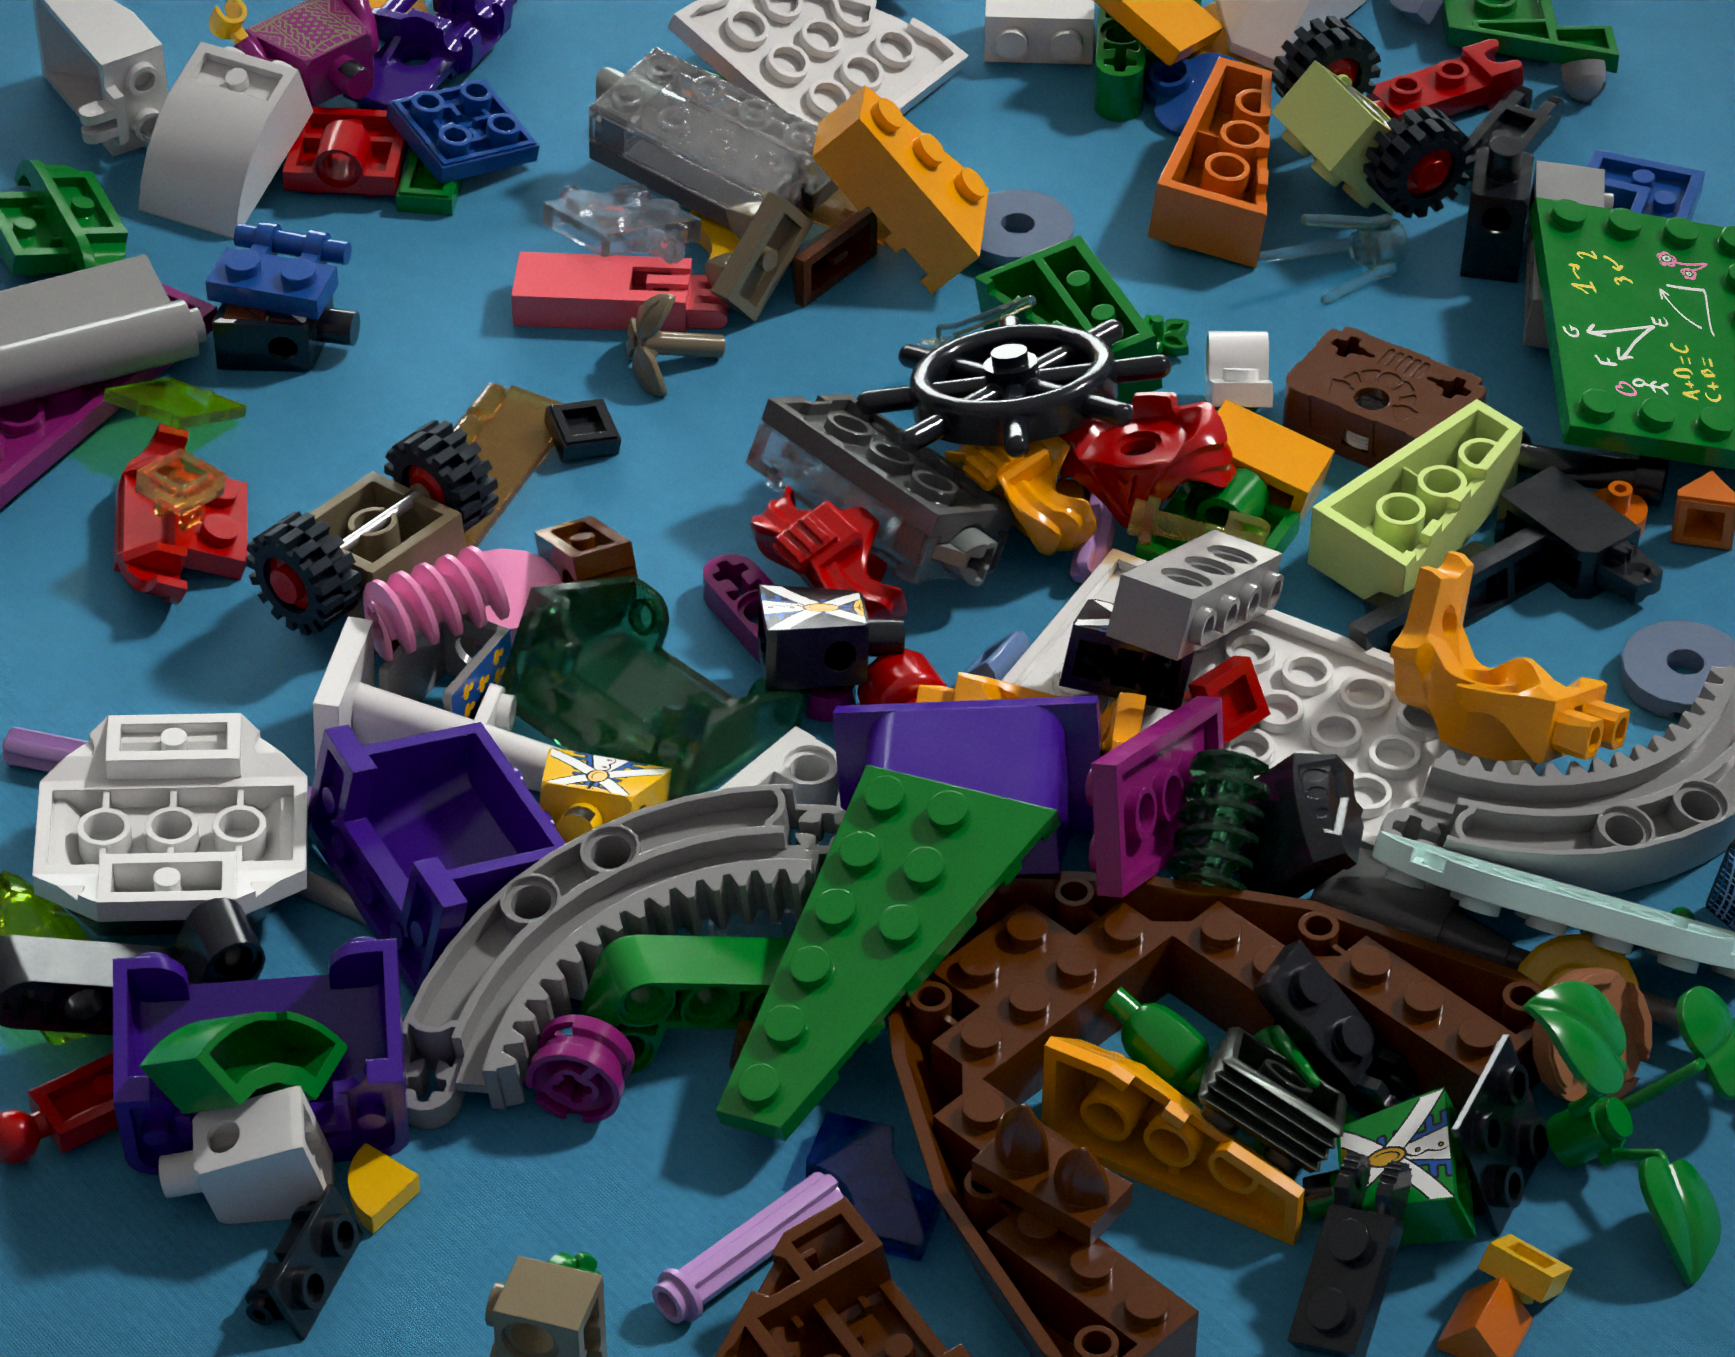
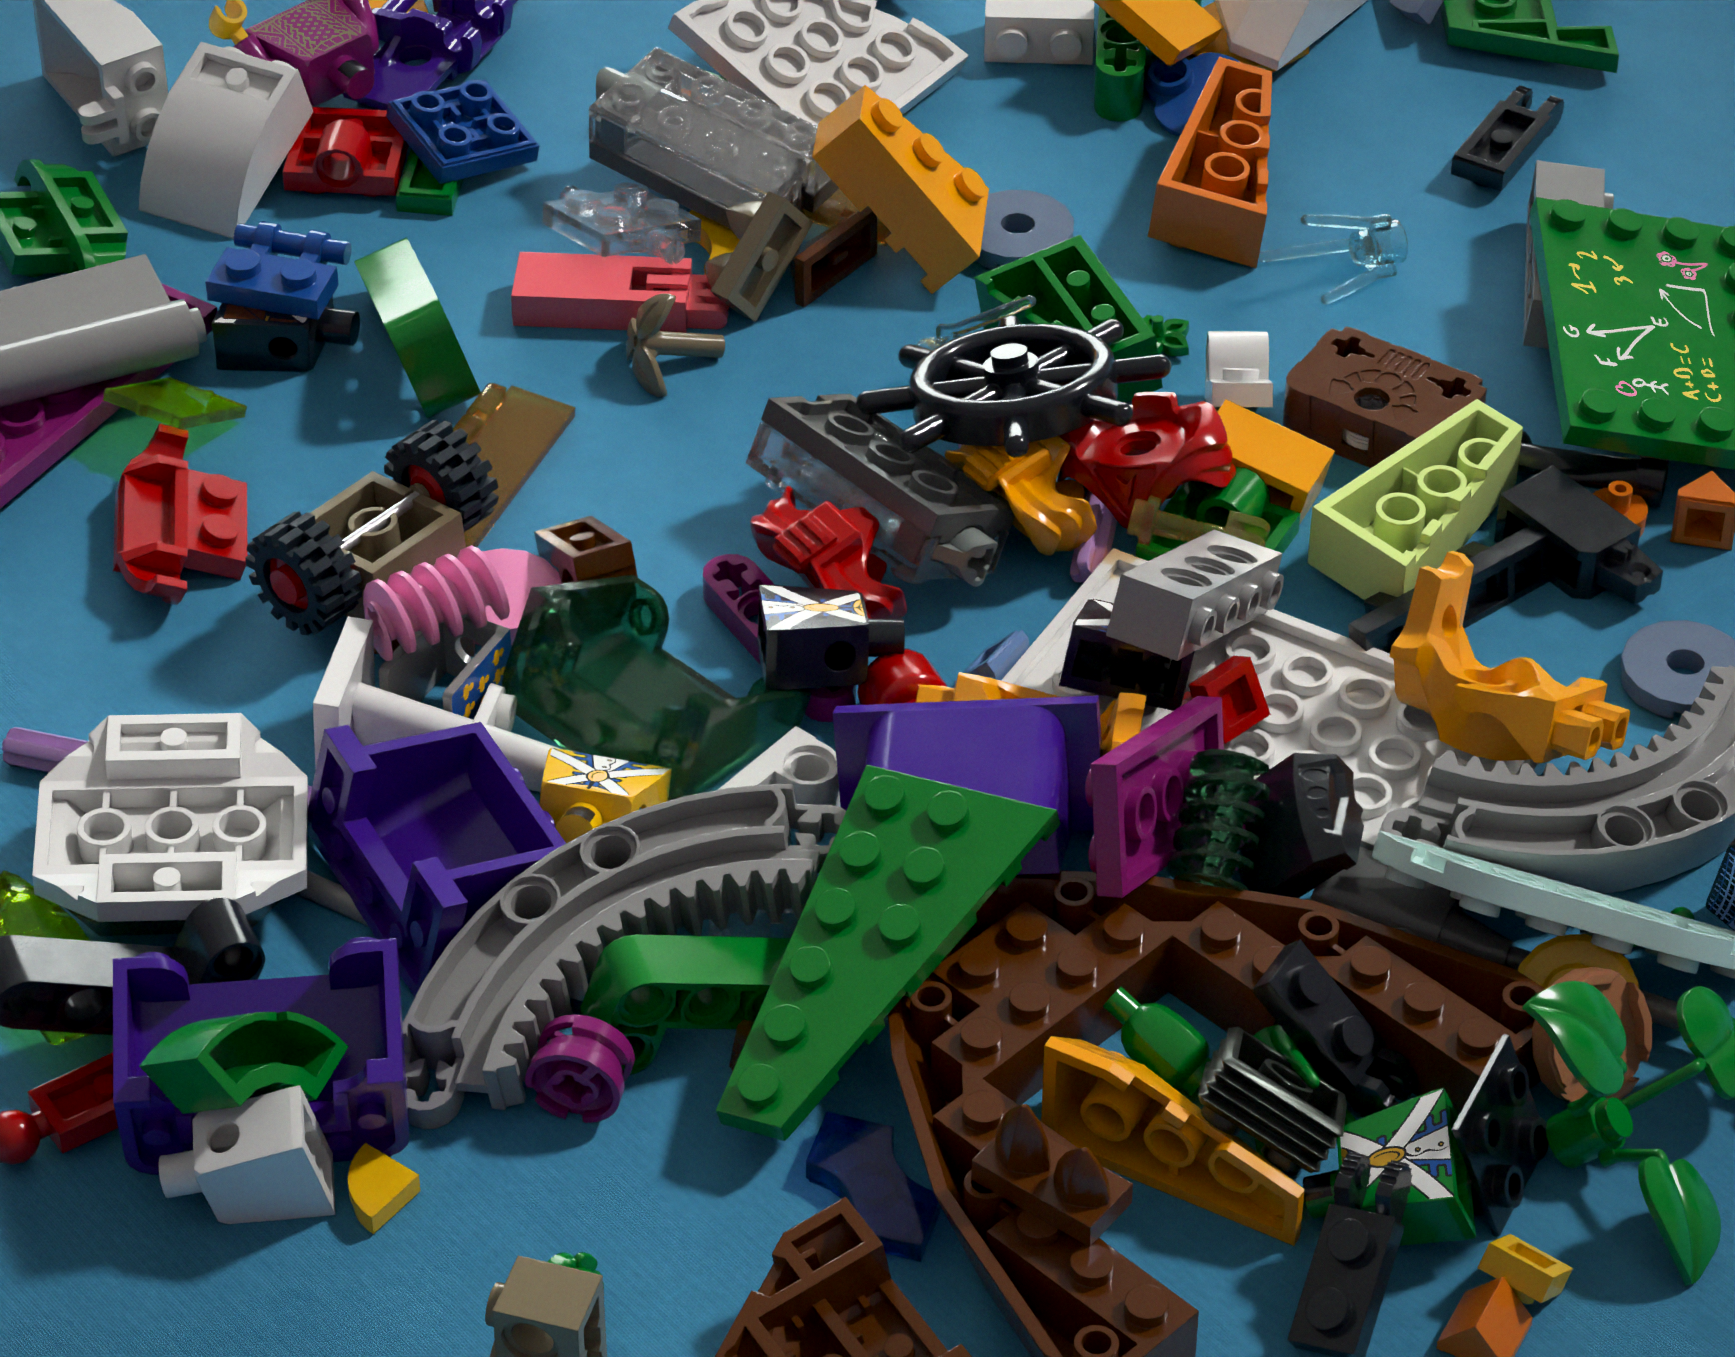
(180, 486): clear orange tile -> none
(310, 1264): black hinge -> none
(417, 327): none -> green beam
(582, 430): black tile -> none
(686, 1290): lavender axle -> none
(1351, 137): brick -> none
(1452, 84): red plate -> none
(1497, 193): black torso -> none
(1584, 78): light grey hinge -> none
(1649, 185): blue plate -> none

